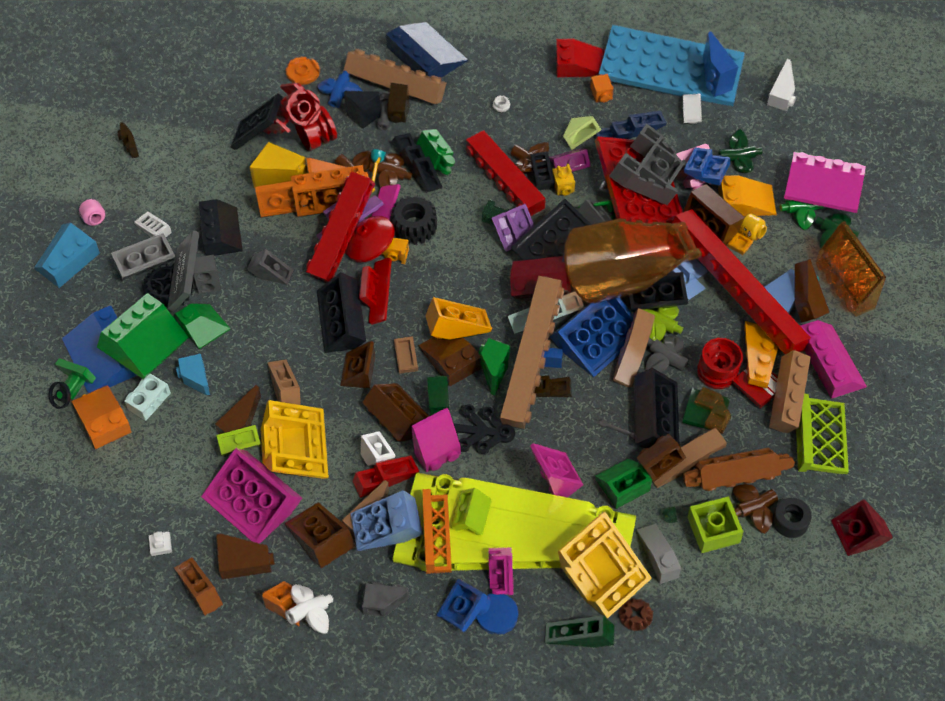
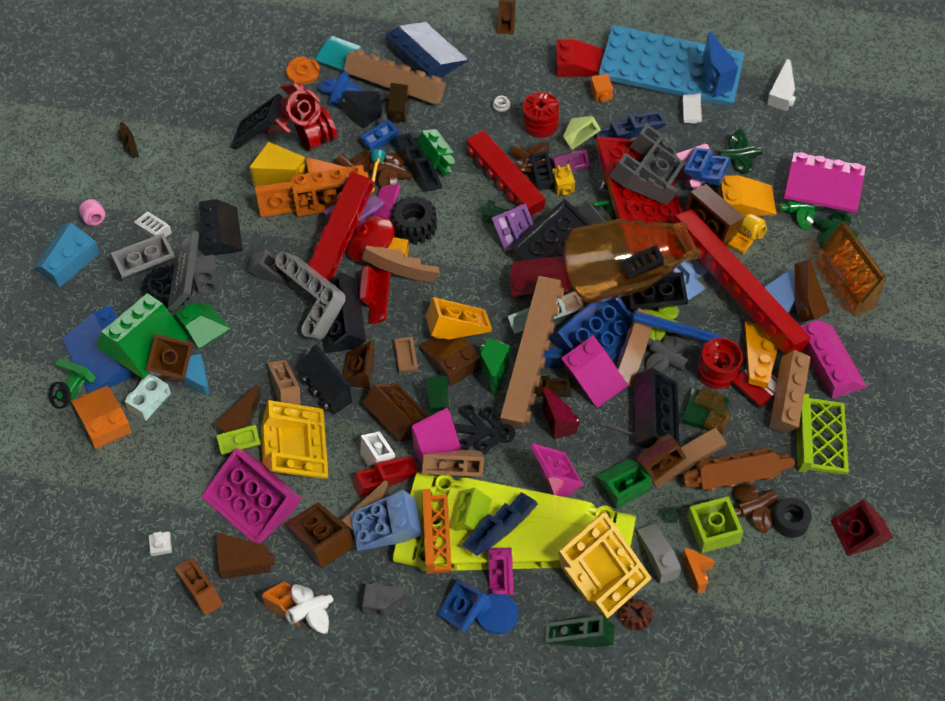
(169, 358): none -> reddish brown slope
(325, 381): none -> black slope
(328, 296): none -> light grey beam
(335, 53): none -> teal slope
(379, 136): none -> blue slope
(396, 263): none -> medium nougat slope
(454, 463): none -> medium nougat slope
(495, 528): none -> dark blue slope
(506, 17): none -> reddish brown slope
(541, 115): none -> red wheel
(559, 415): none -> dark red slope
(594, 371): none -> dark pink slope
(654, 250): none -> black slope
(673, 326): none -> blue axle
(696, 564): none -> orange slope

